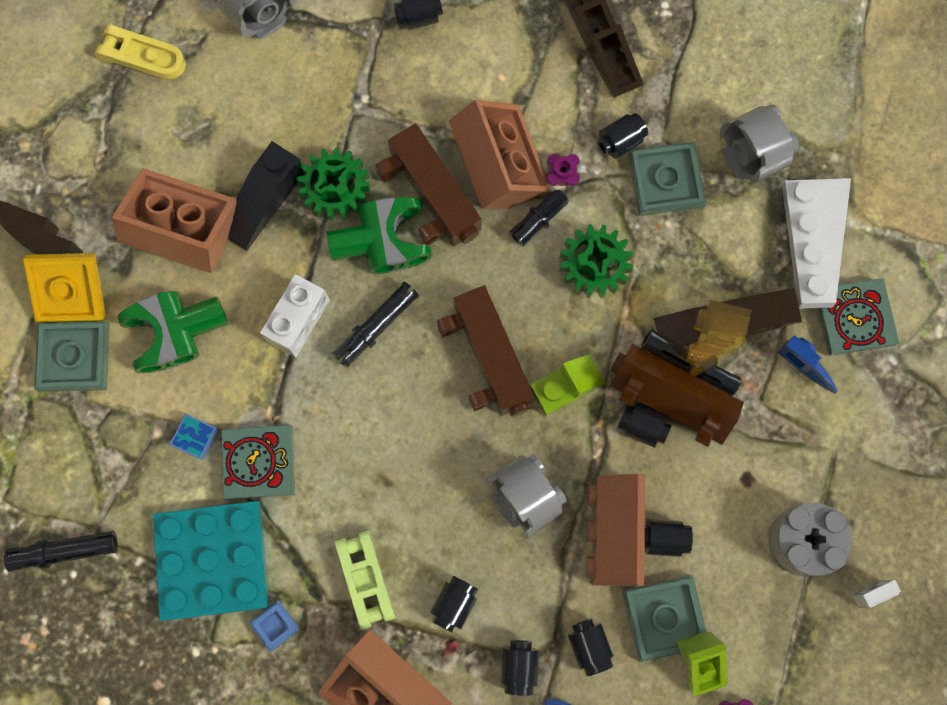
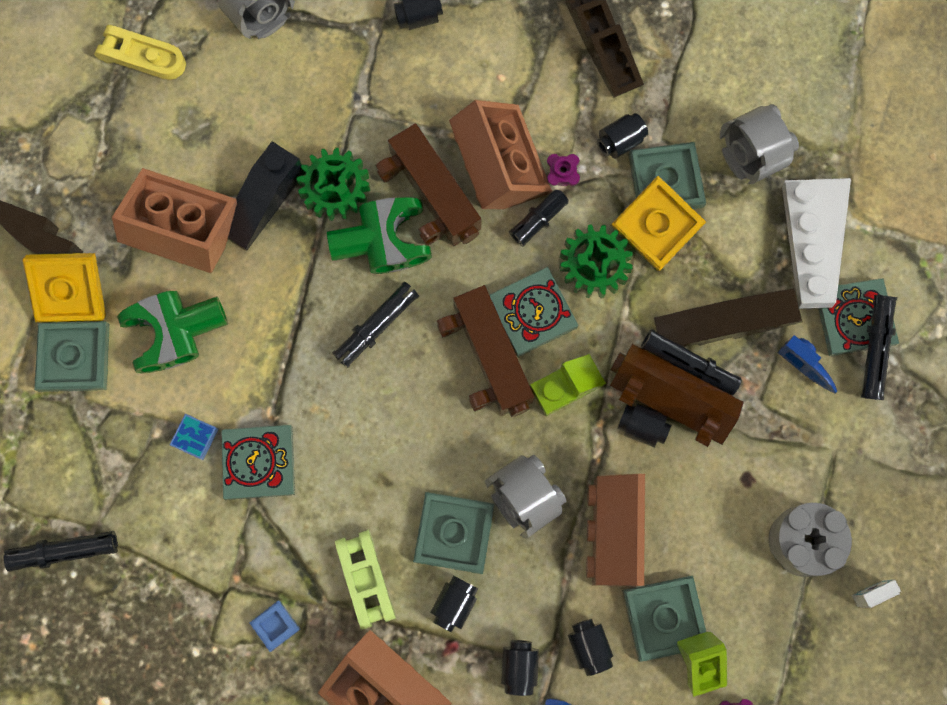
(210, 561): teal plate -> none
(295, 316): white brick -> none
(454, 533): none -> sand green tile
(533, 311): none -> sand green tile
(658, 223): none -> yellow tile
(667, 538): black brick -> none
(720, 335): clear yellow slope -> none
(879, 347): none -> black pin

